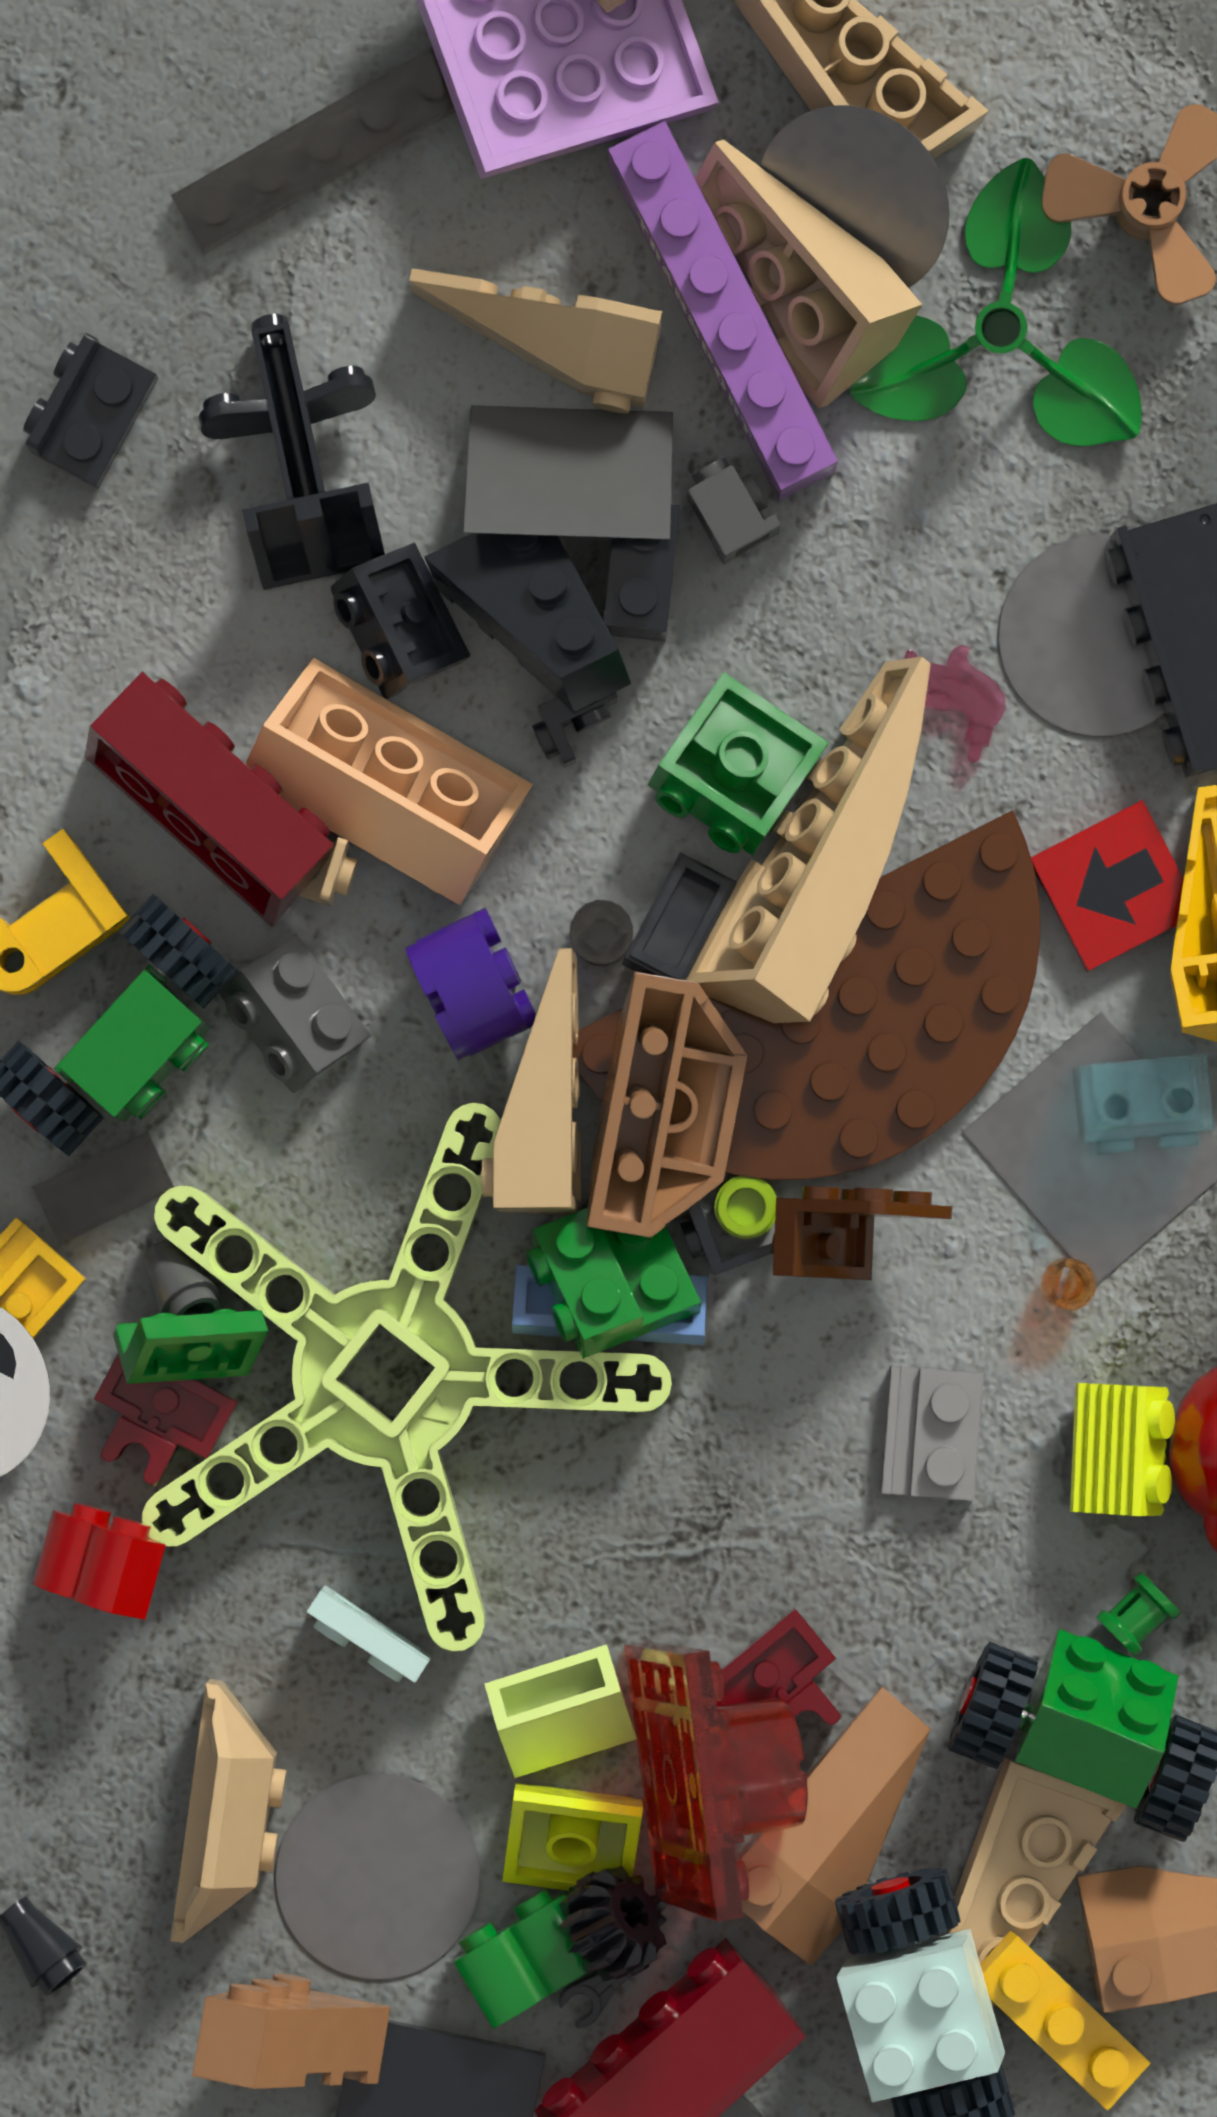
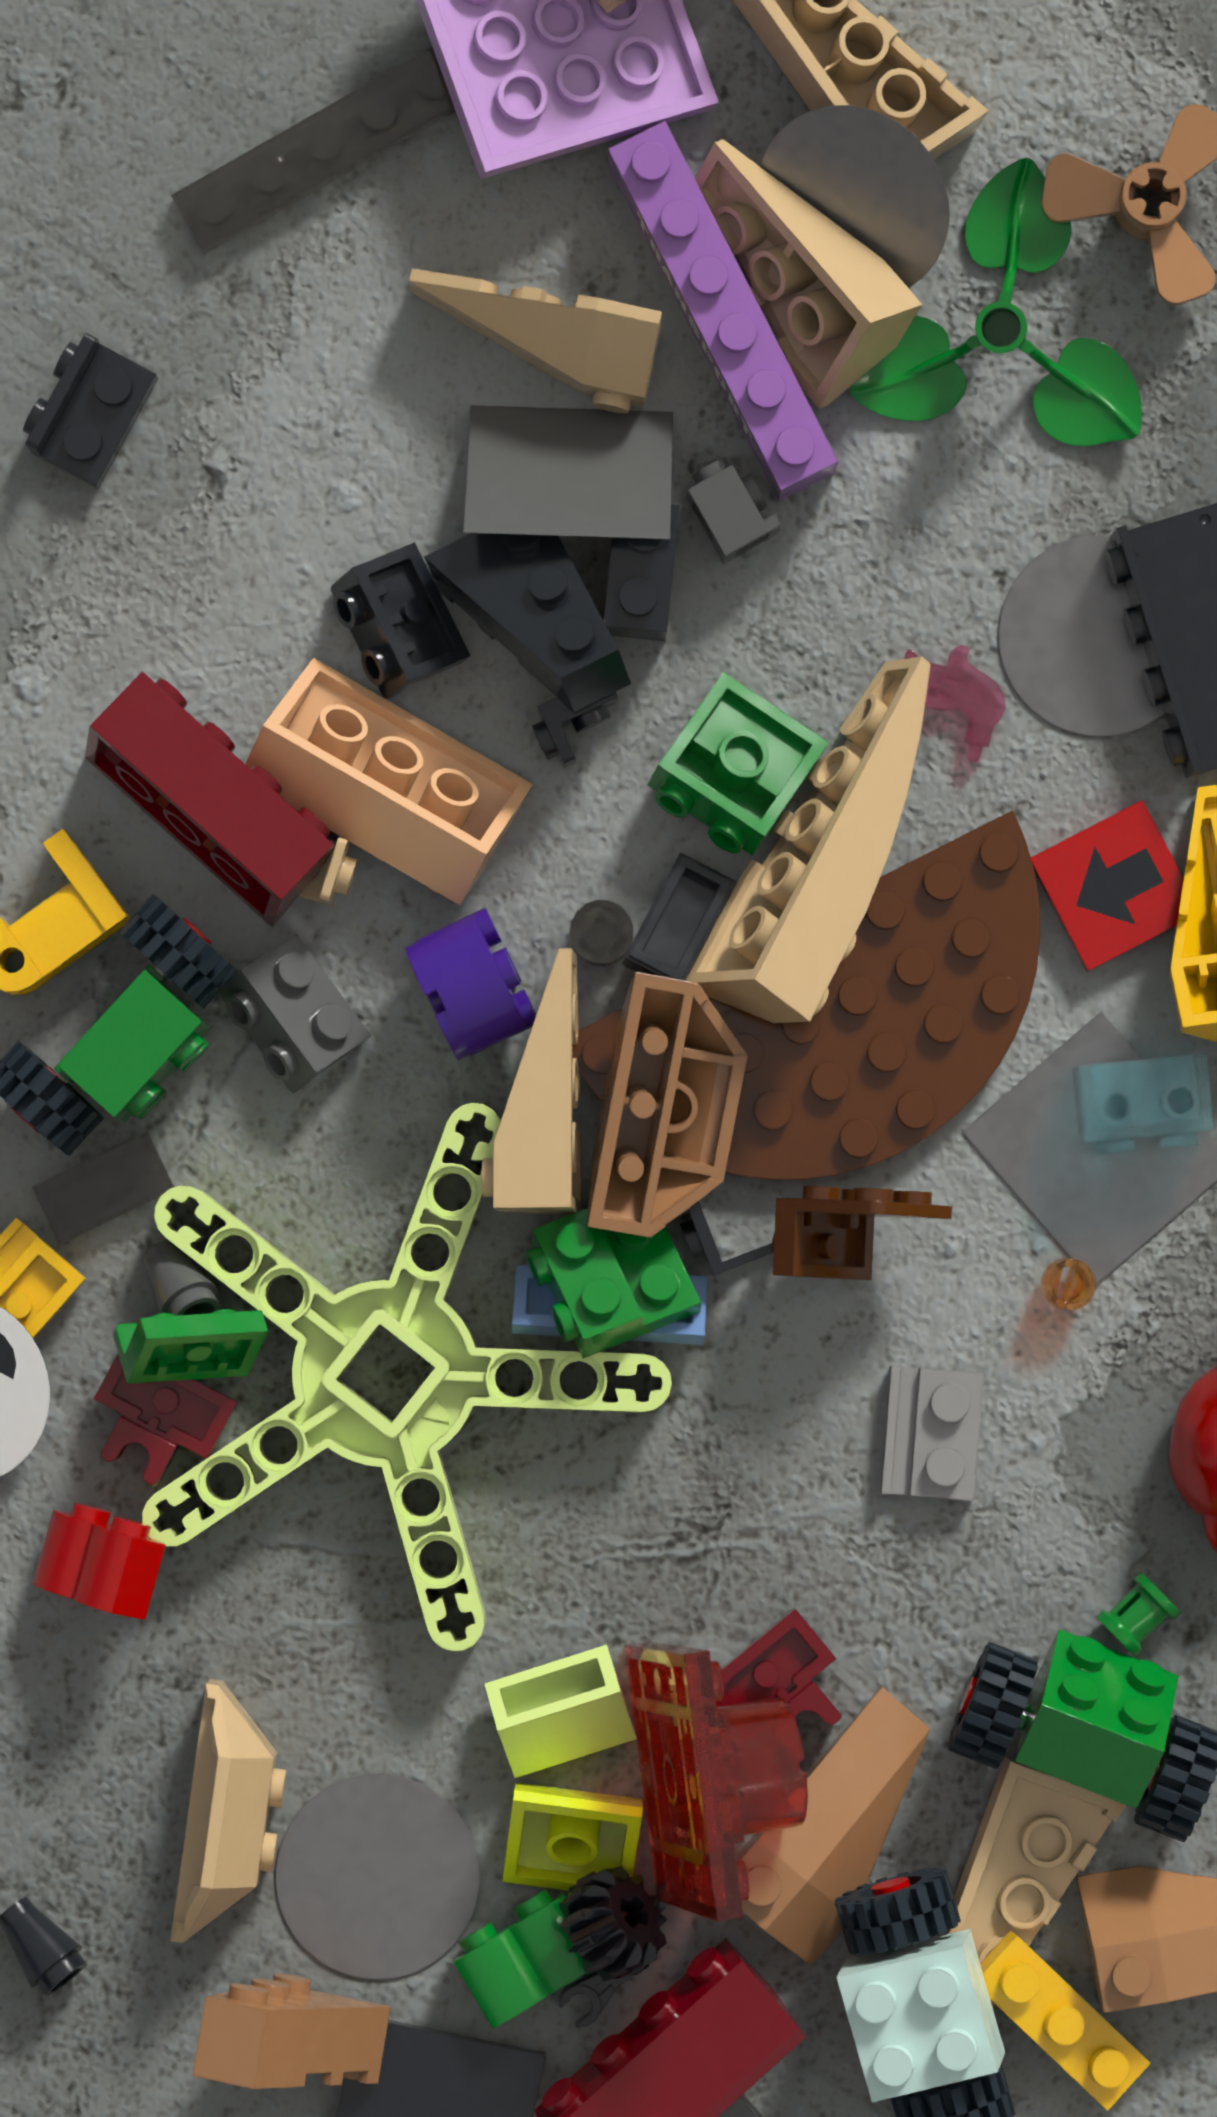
(313, 529): black piece -> none
(346, 1622): light aqua plate -> none
(745, 1207): lime tile -> none
(1121, 1449): neon yellow brick -> none

